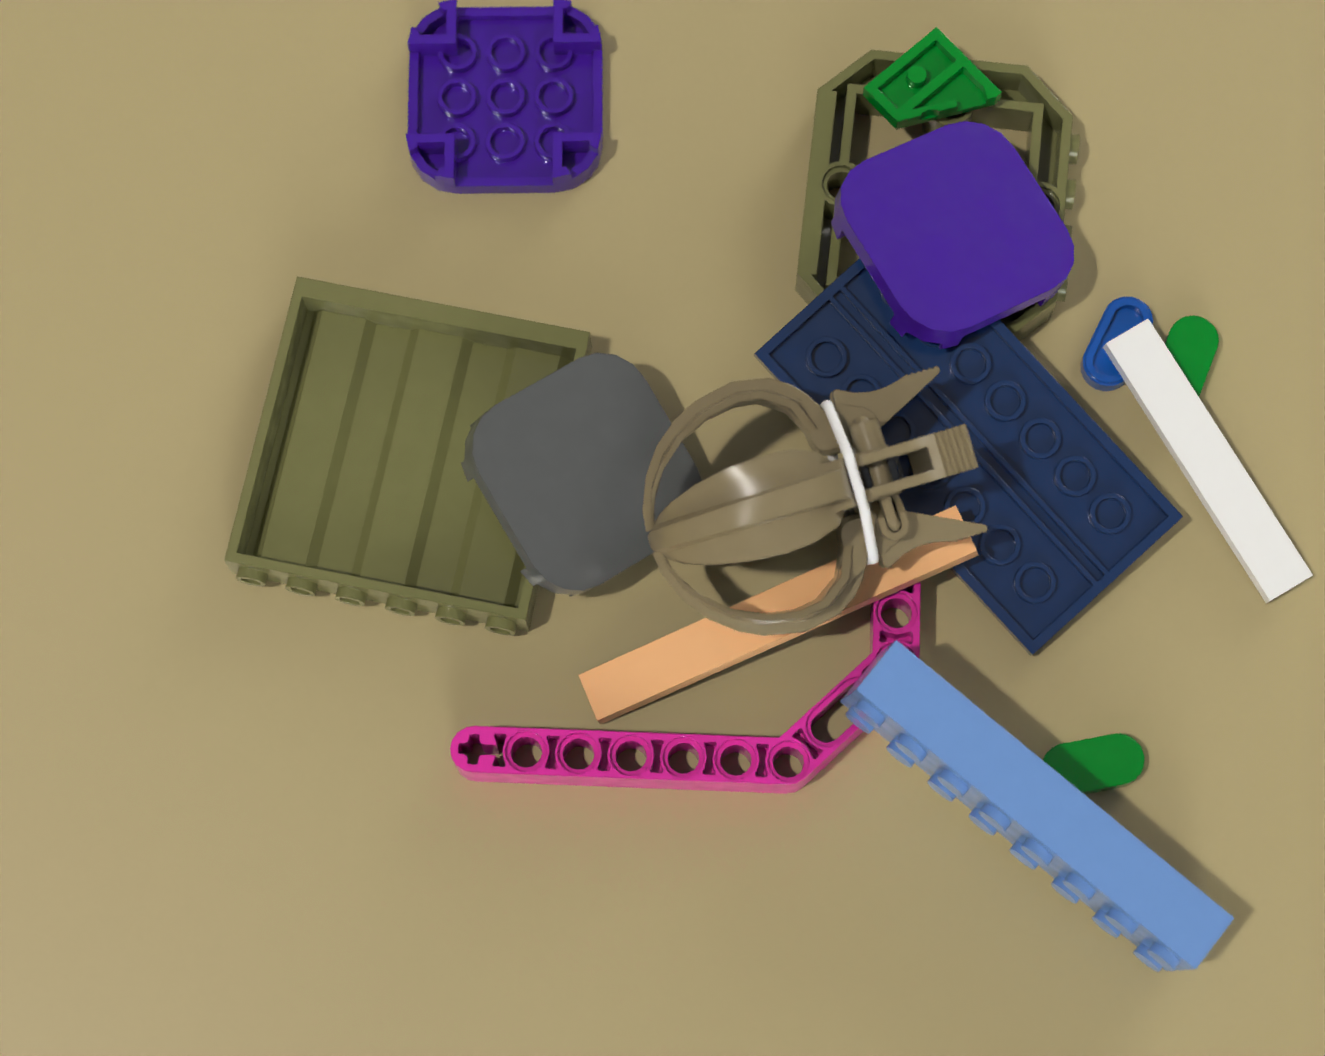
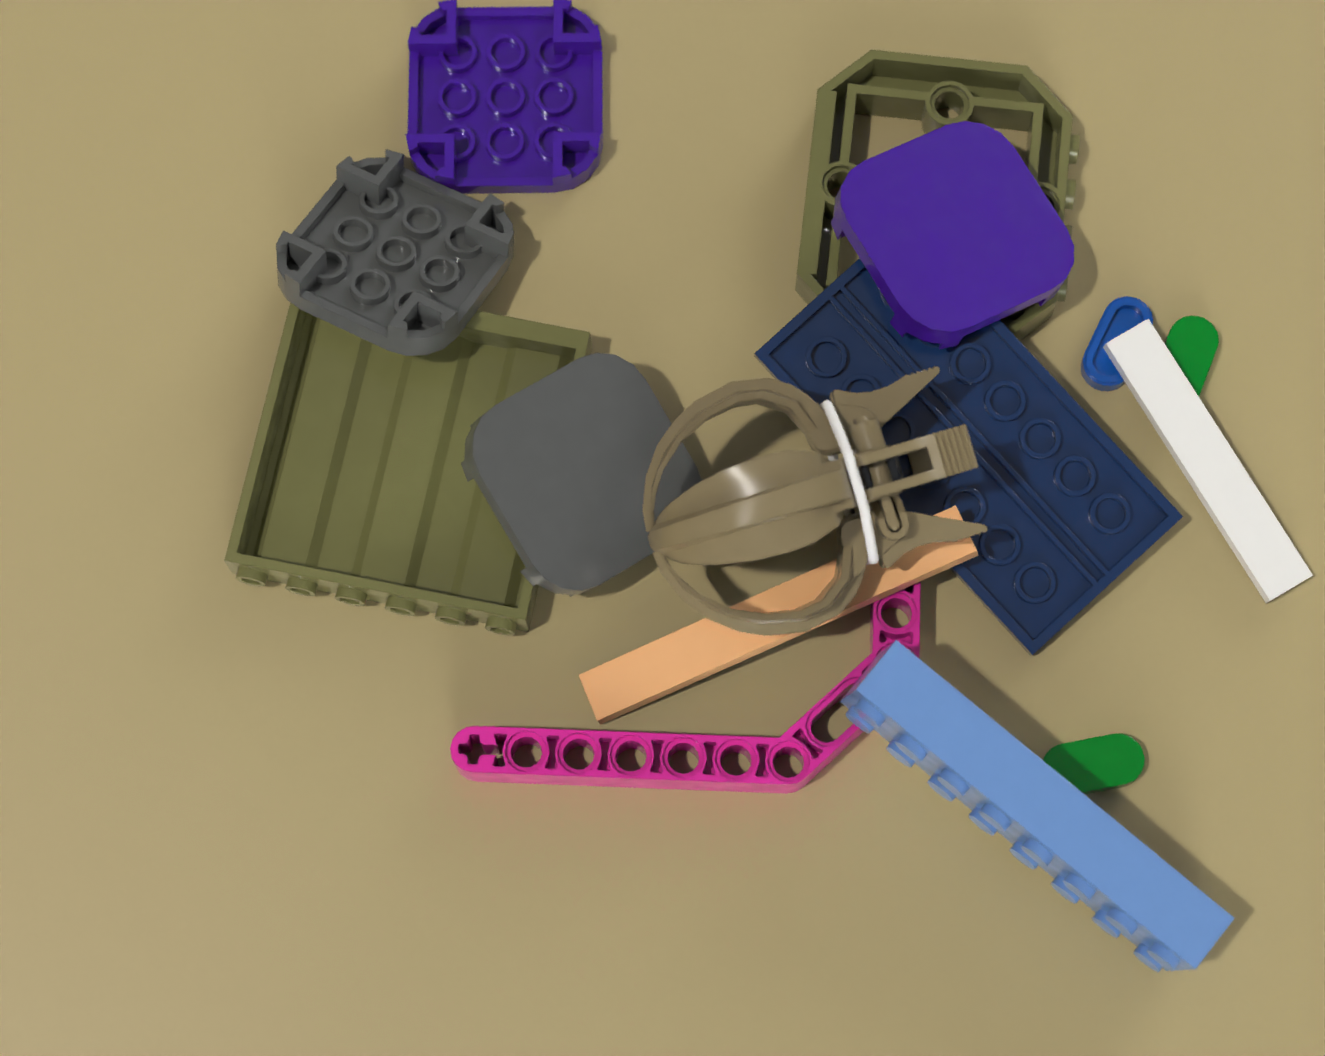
(395, 256): none -> dark grey tile
(929, 84): green wing -> none

